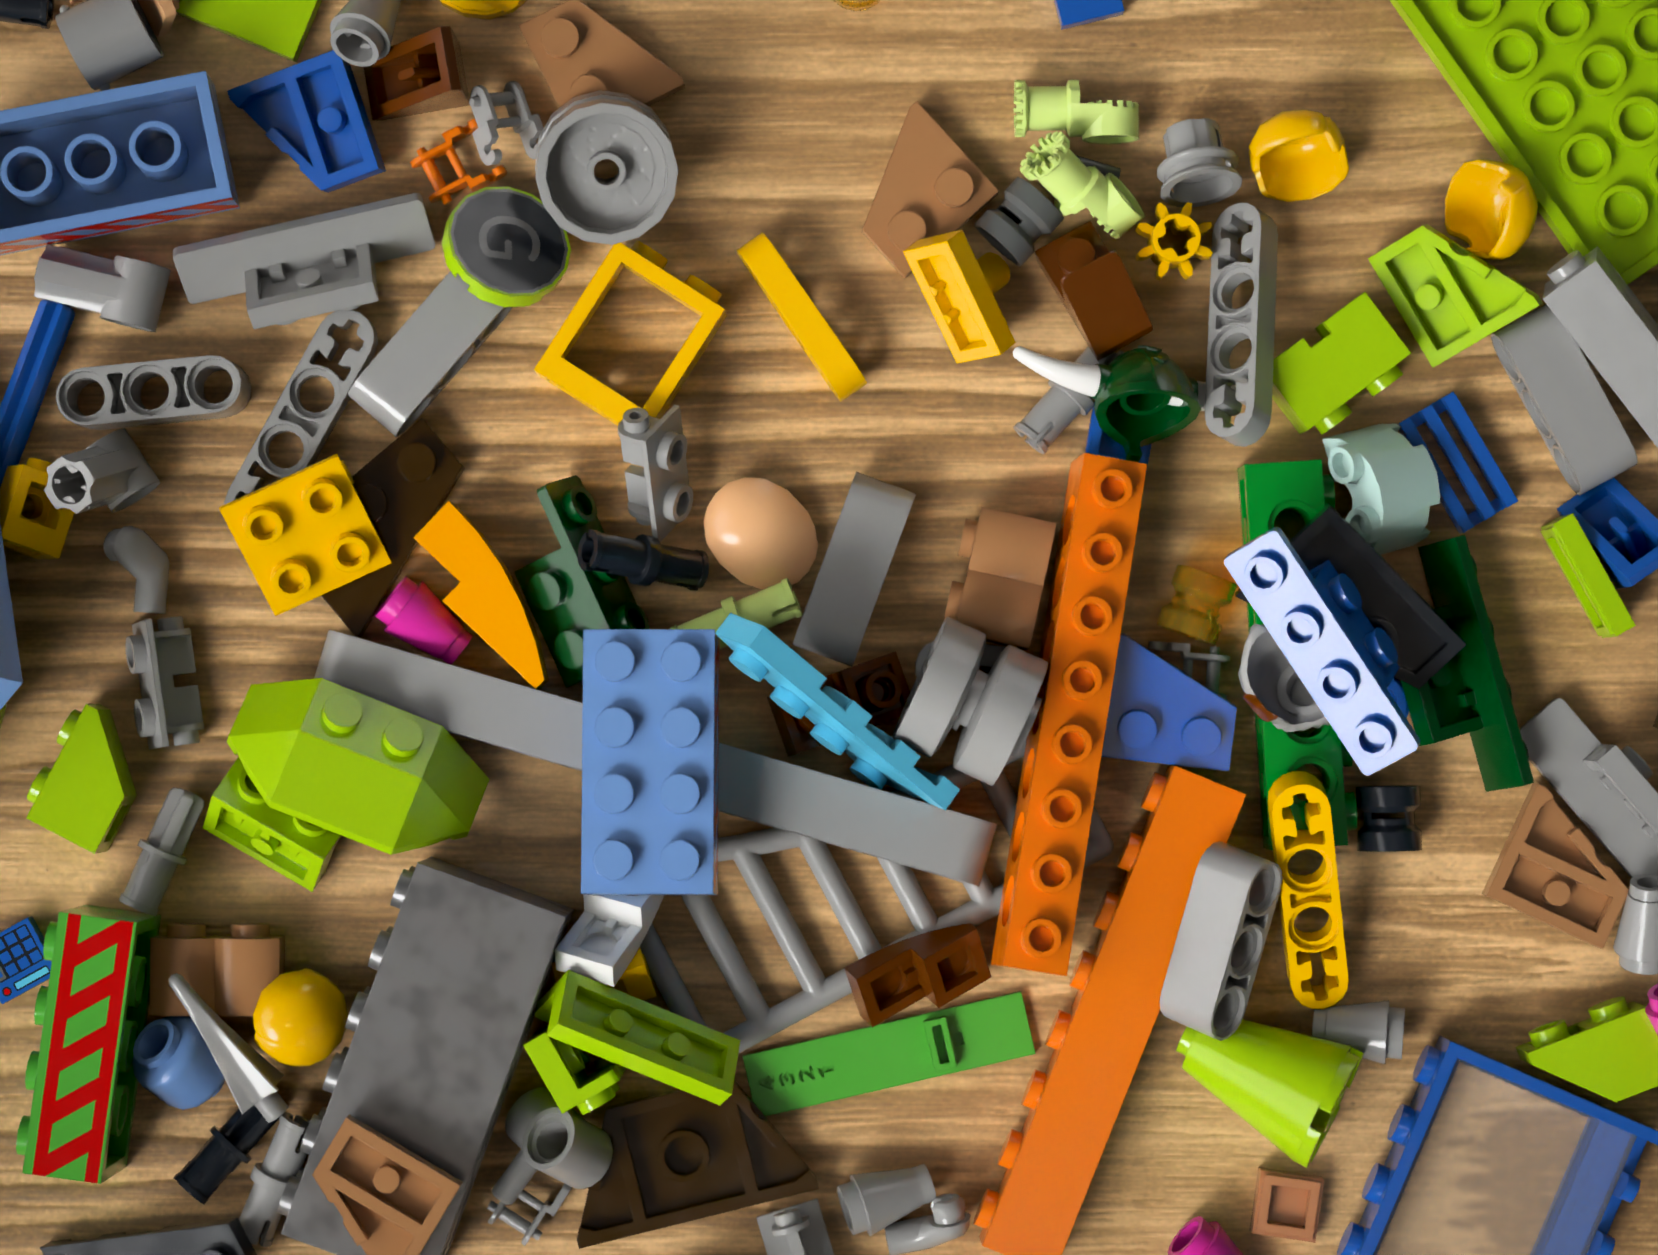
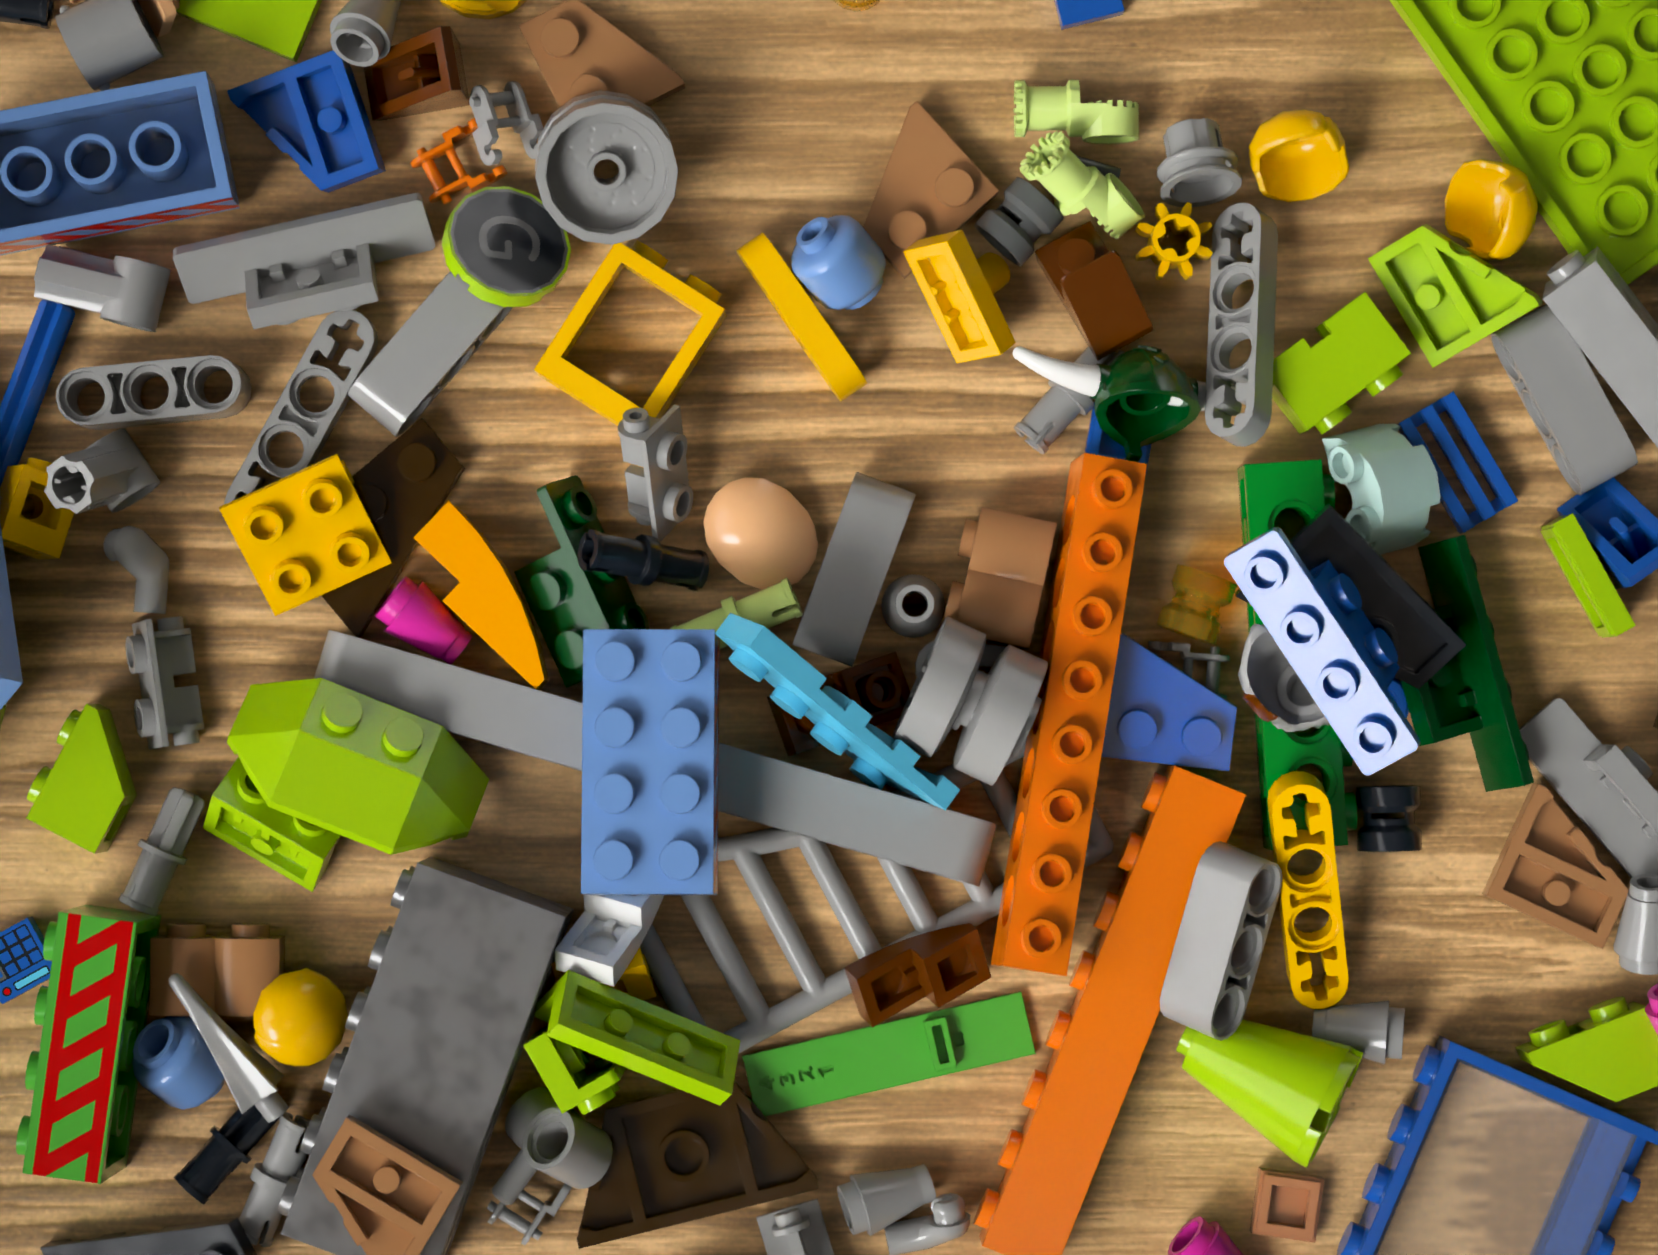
(838, 262): none -> medium blue head
(902, 622): none -> light grey cone

